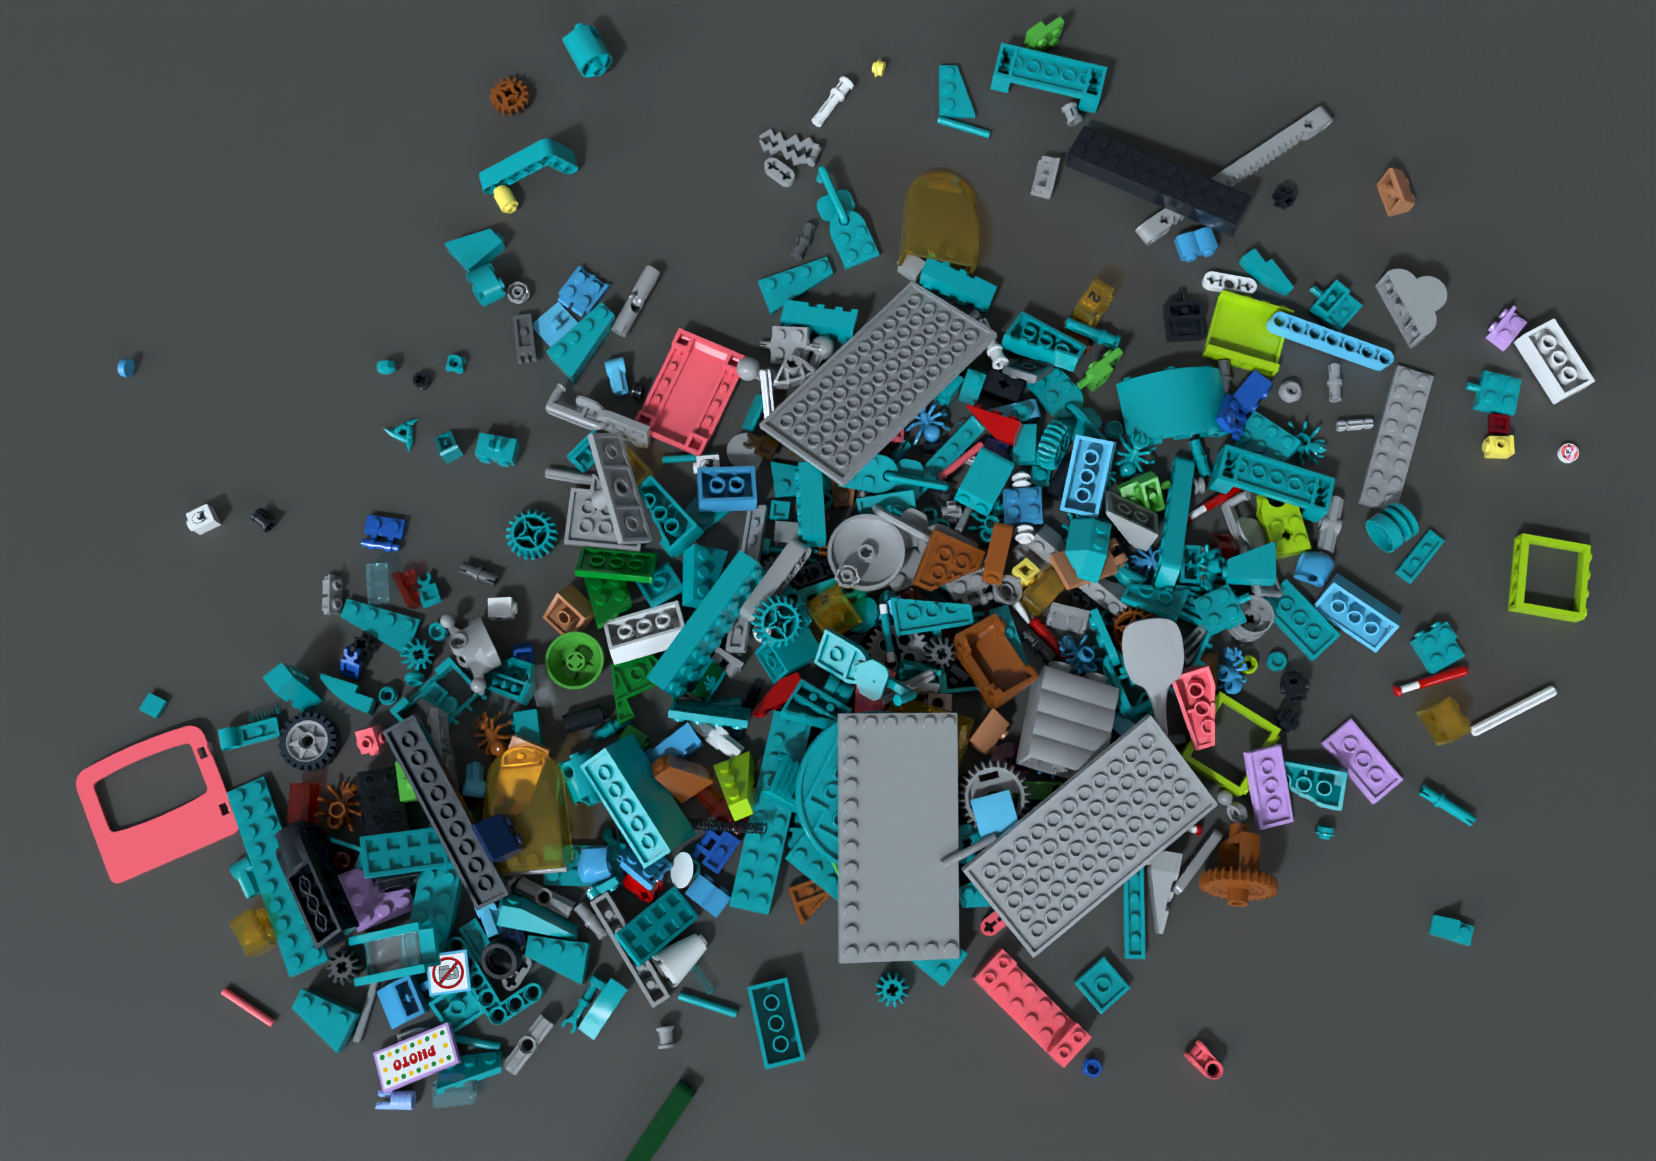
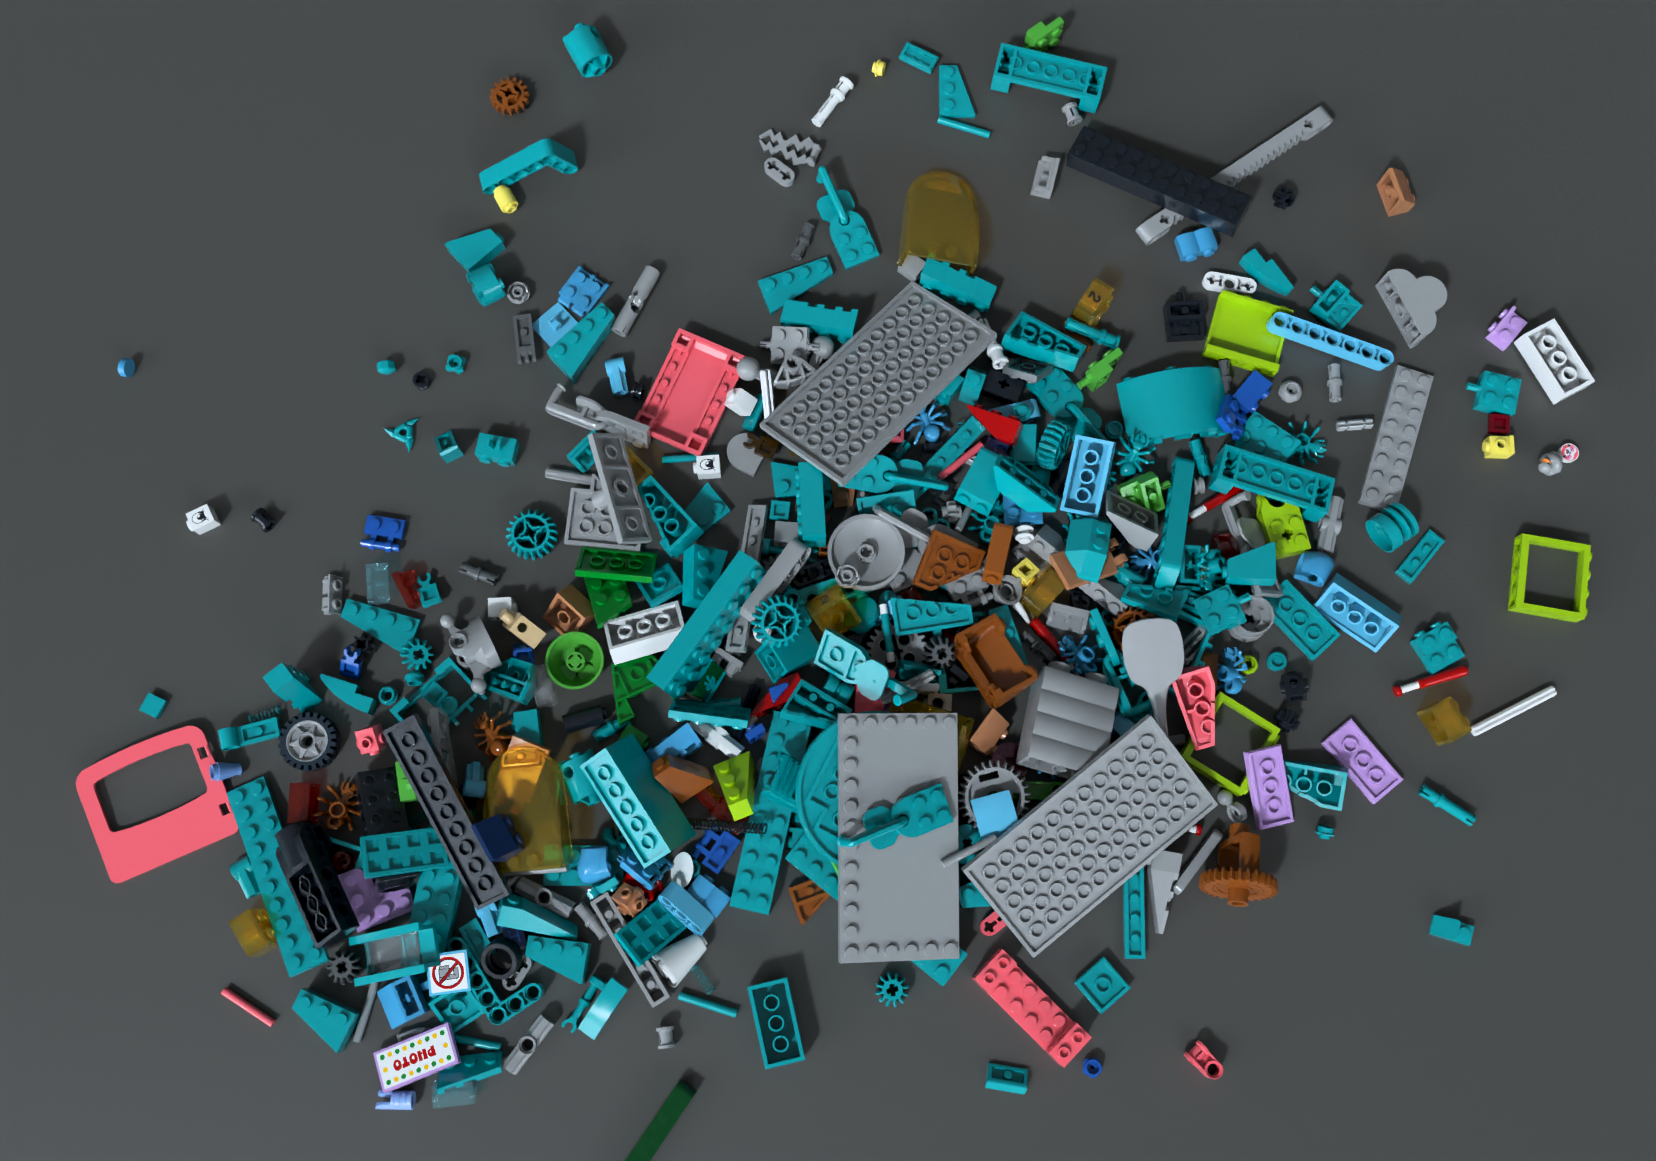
(221, 770): none -> medium blue cone
(438, 632): teal tile -> none
(521, 627): none -> tan torso
(629, 899): none -> nougat brick
(685, 908): none -> medium azure beam
(726, 488): dark azure brick -> none
(740, 401): none -> white brick
(755, 732): none -> blue plate
(777, 691): none -> blue slope
(918, 58): none -> teal plate
(922, 813): none -> teal plate
(1007, 1078): none -> teal slope
(1024, 486): none -> teal wedge
(1550, 463): none -> light grey animal

